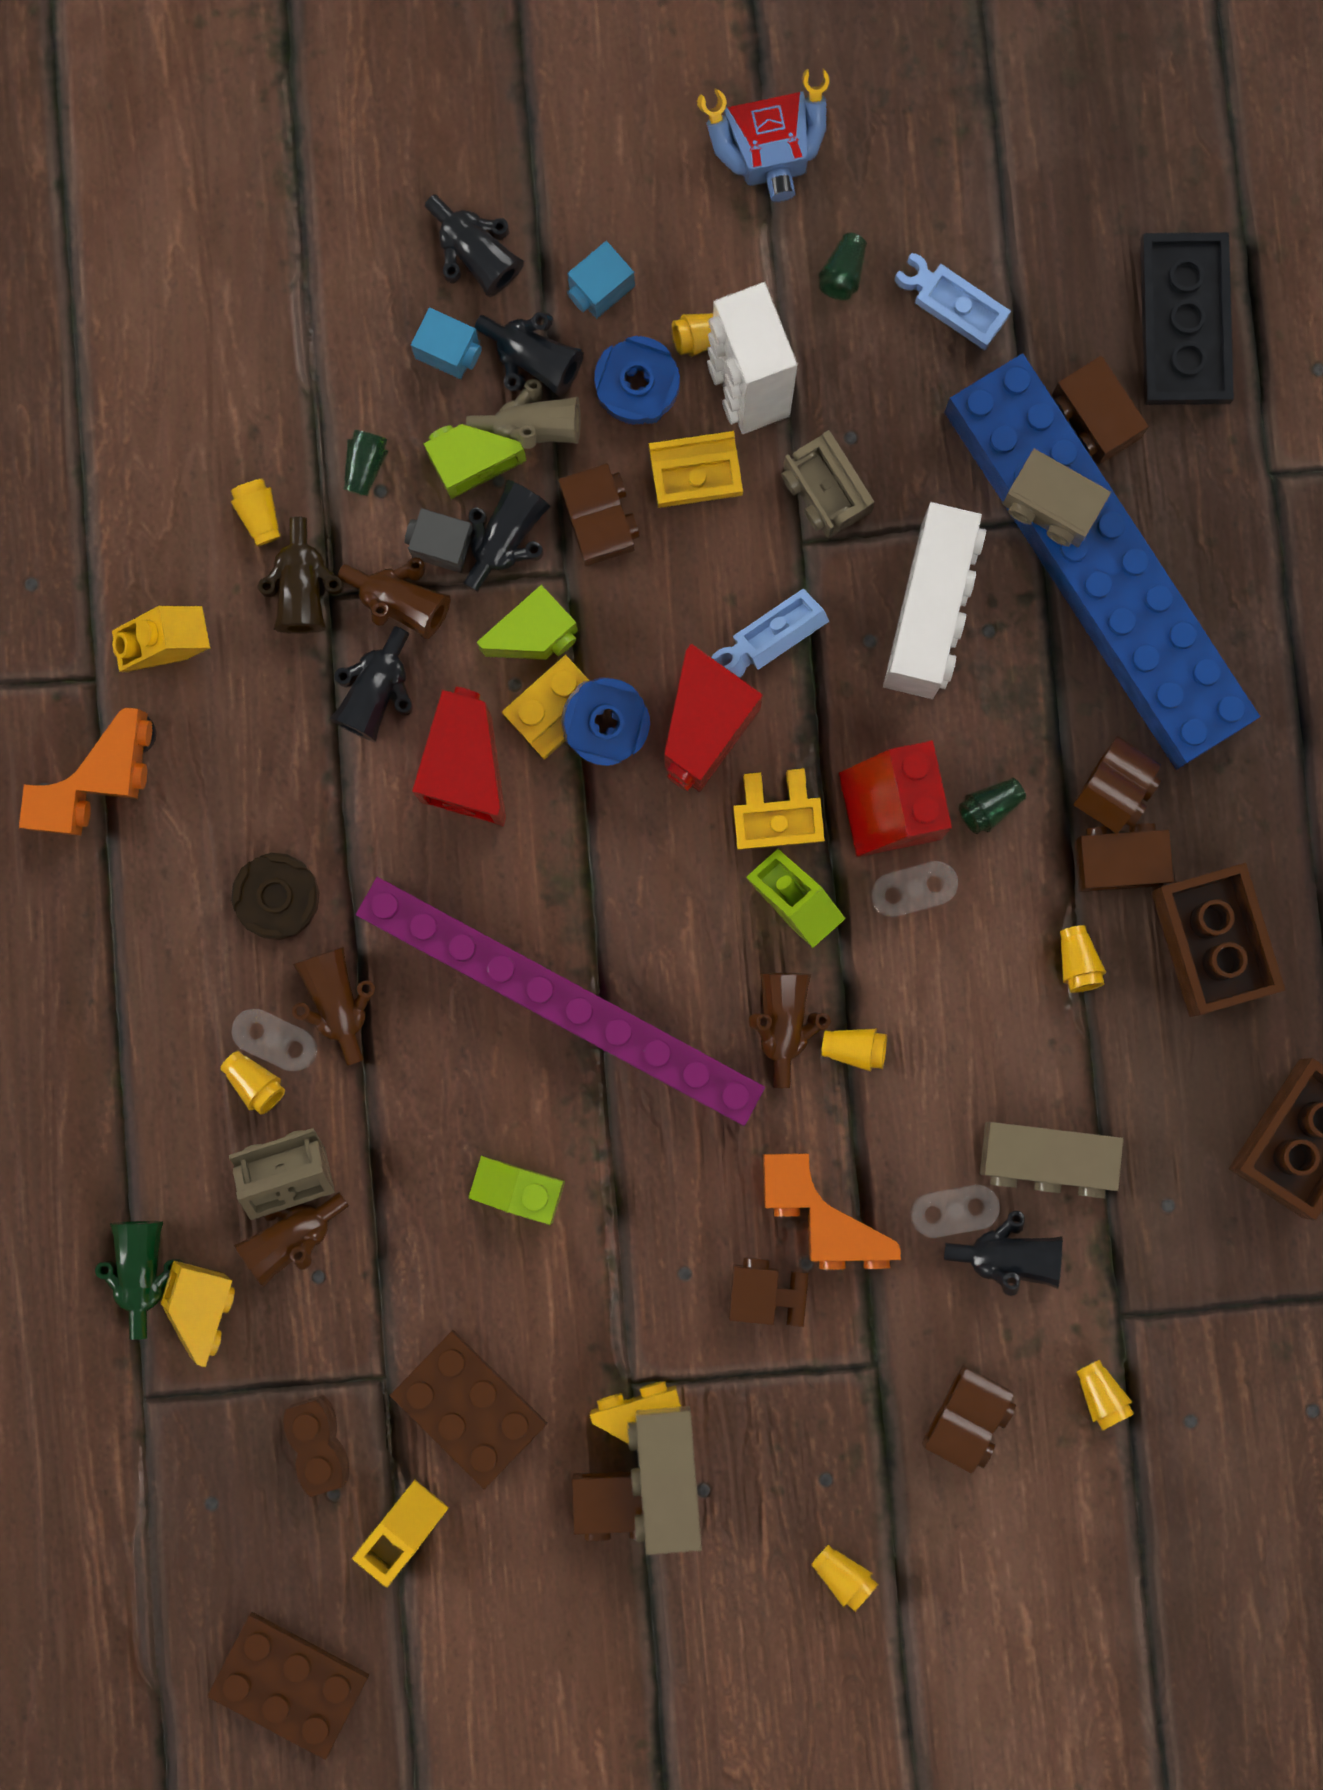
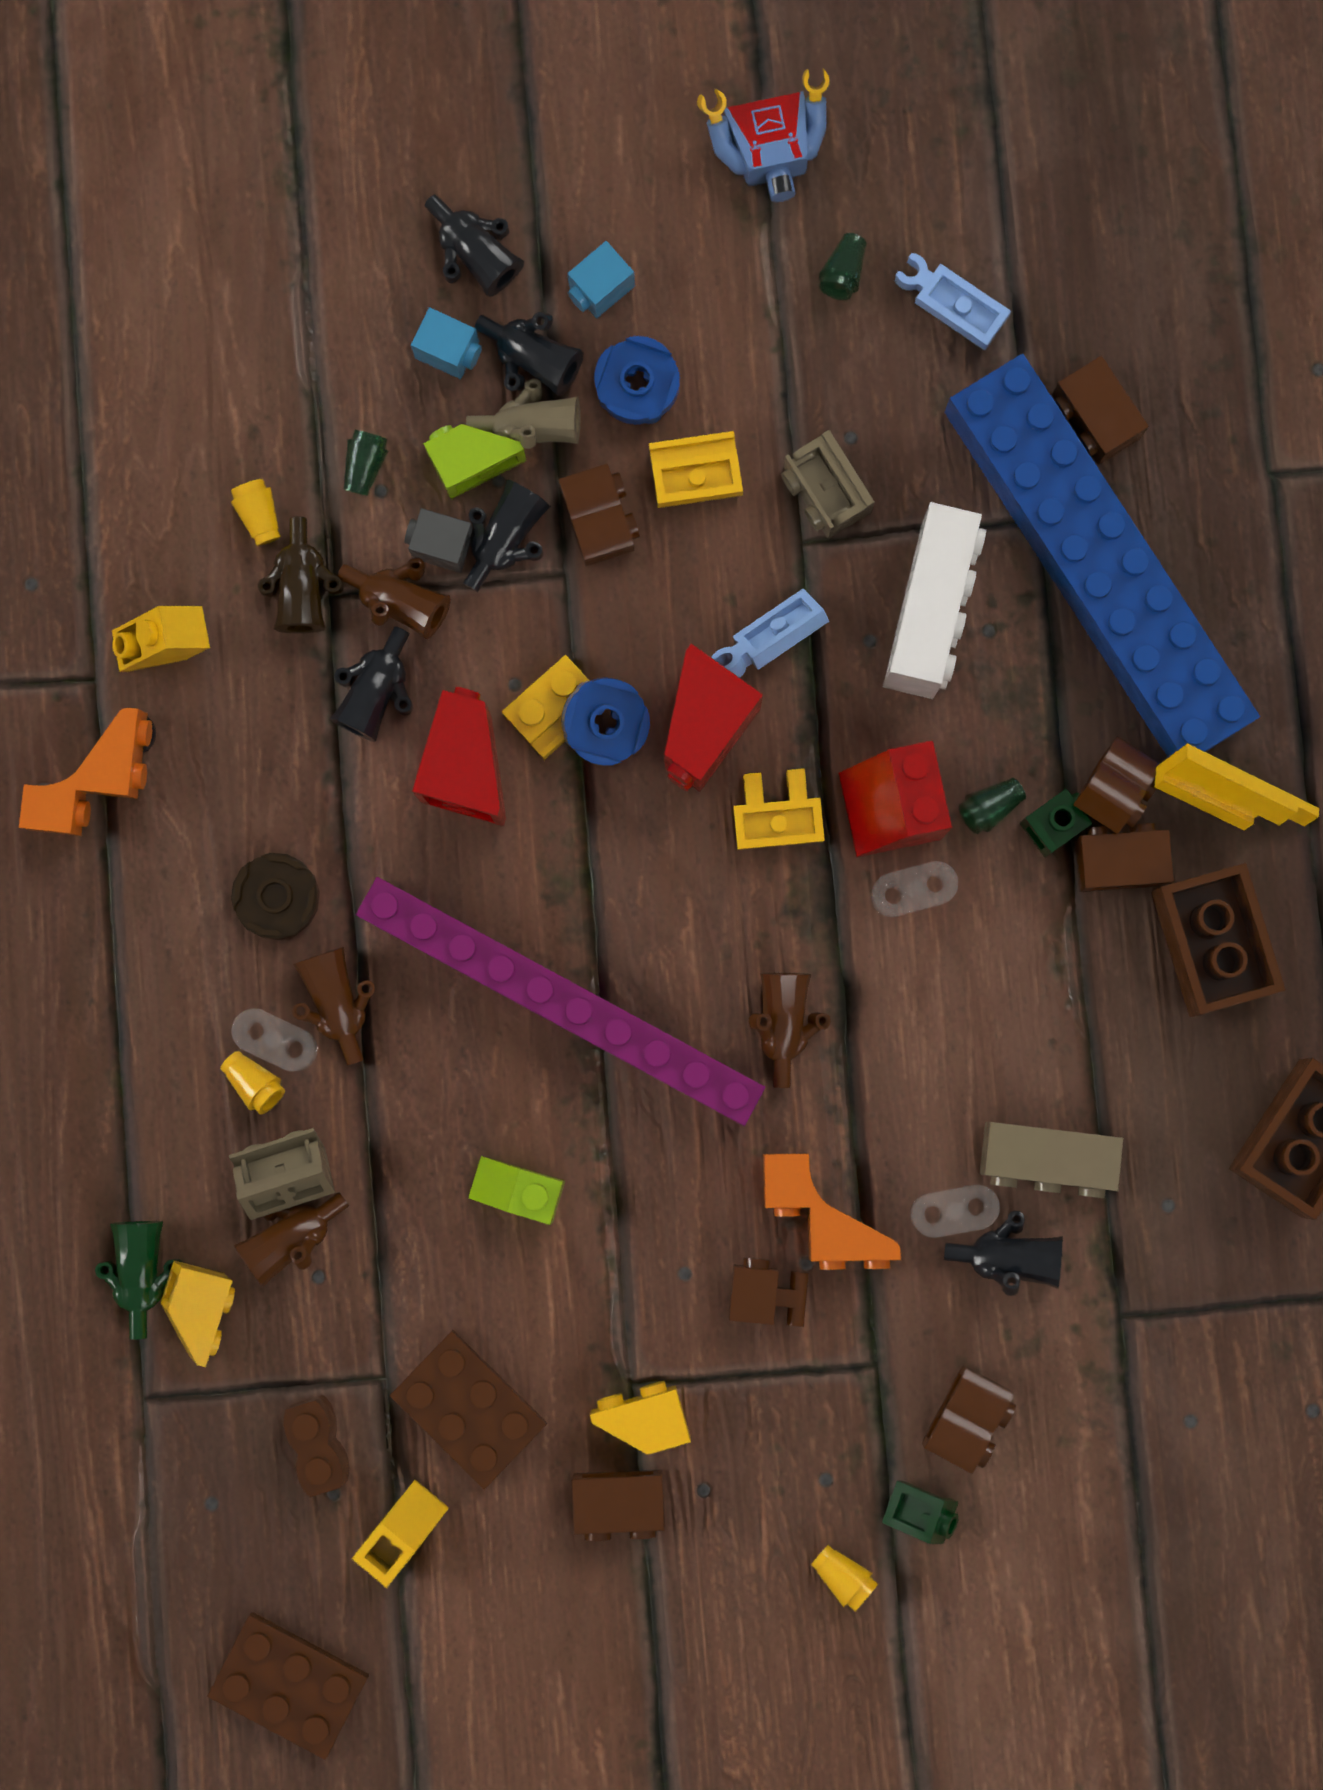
(531, 630): lime slope -> none
(665, 1480): dark tan brick -> none
(691, 333): yellow cone -> none
(751, 359): white brick -> none
(796, 897): lime slope -> none
(856, 1047): yellow cone -> none
(921, 1513): none -> dark green bracket
(1046, 832): none -> dark green brick
(1055, 499): dark tan hinge -> none
(1080, 960): yellow cone -> none
(1103, 1395): yellow cone -> none
(1186, 318): black plate -> none
(1228, 791): none -> yellow piece

